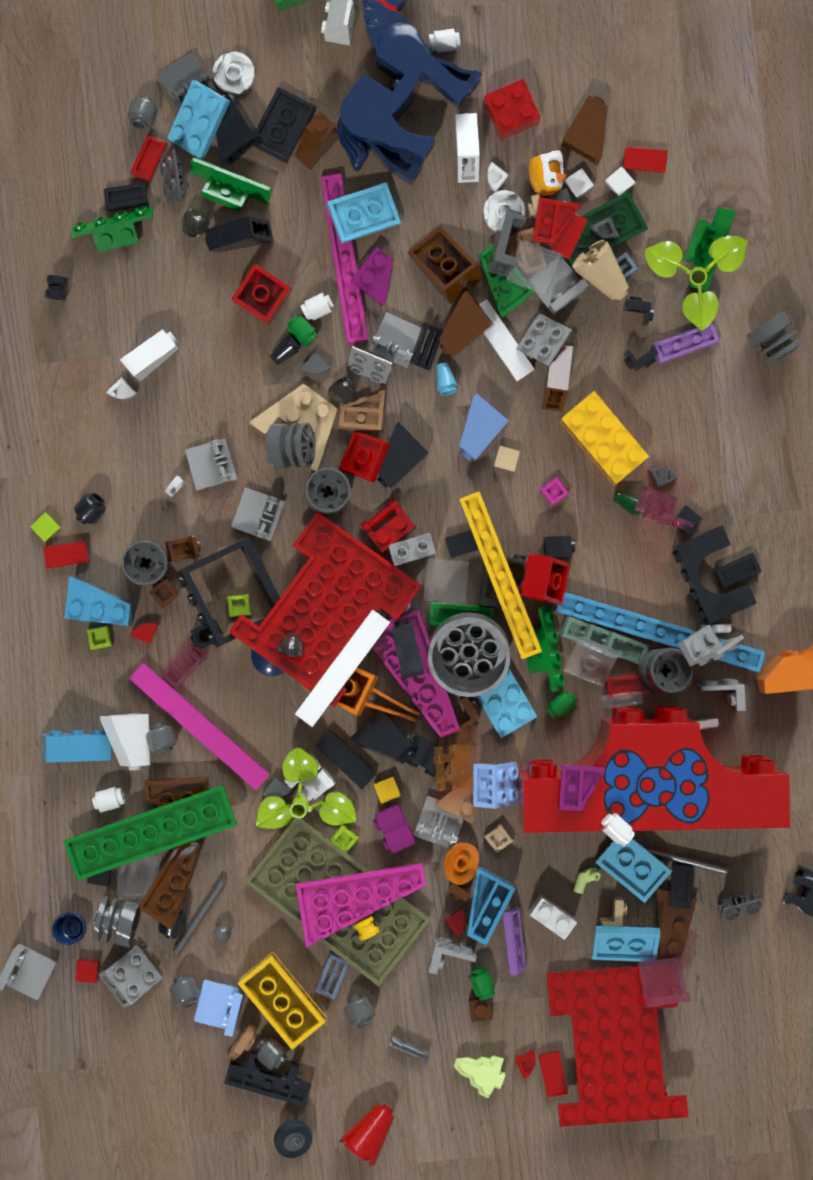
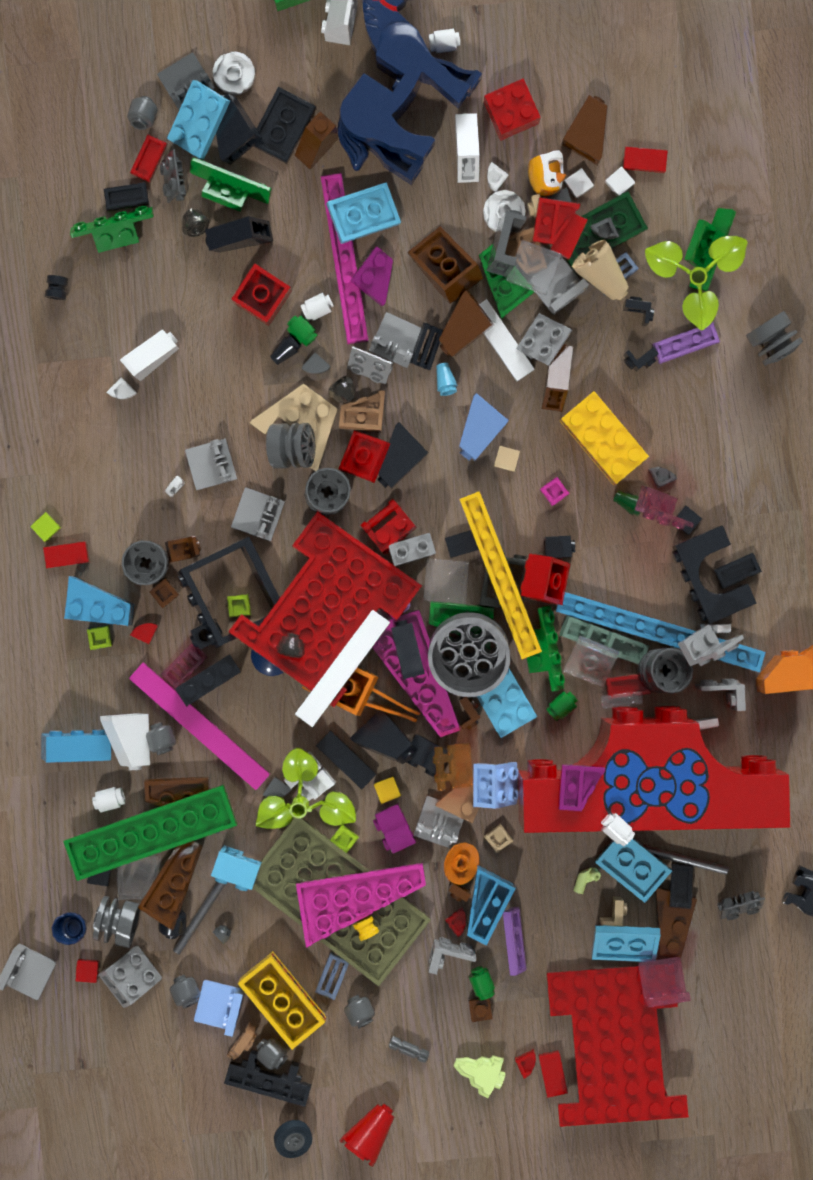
(90, 508): black head -> none
(208, 680): none -> black arch
(235, 868): none -> medium azure brick
(552, 916): white brick -> none

